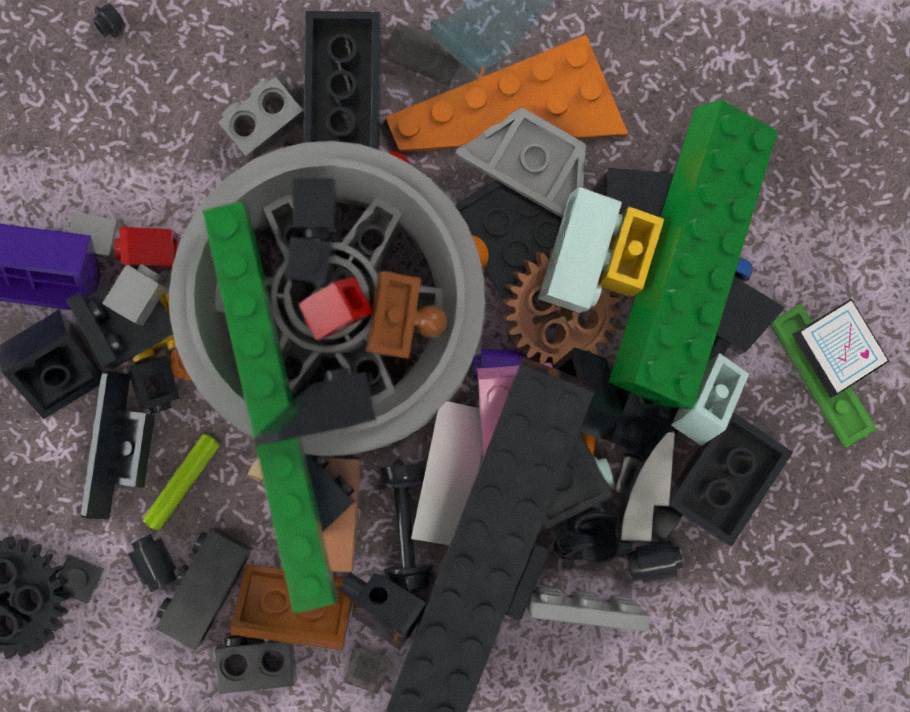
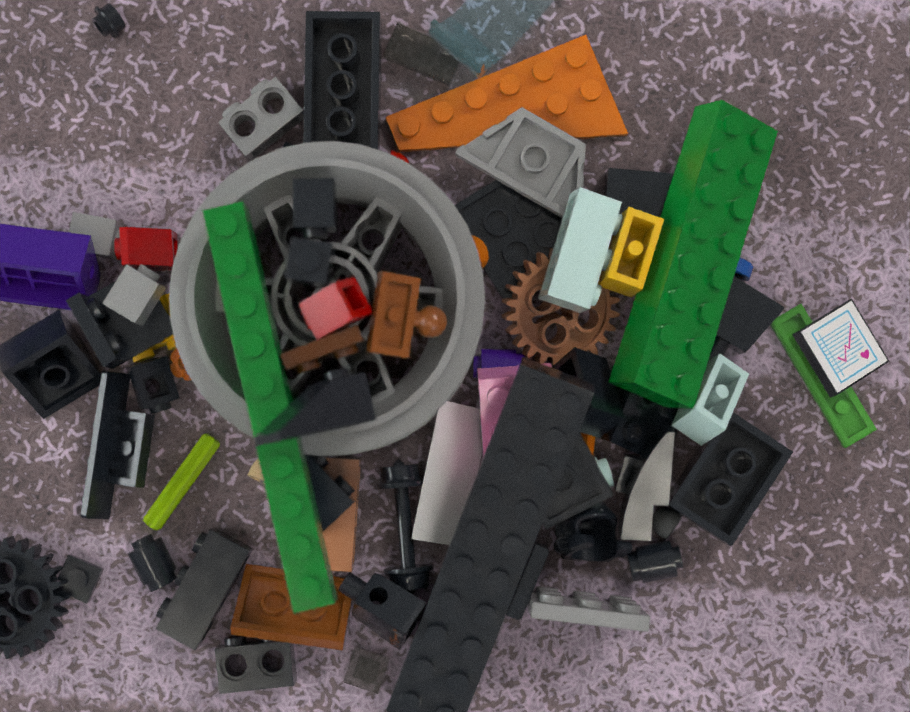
(308, 355): none -> reddish brown plate

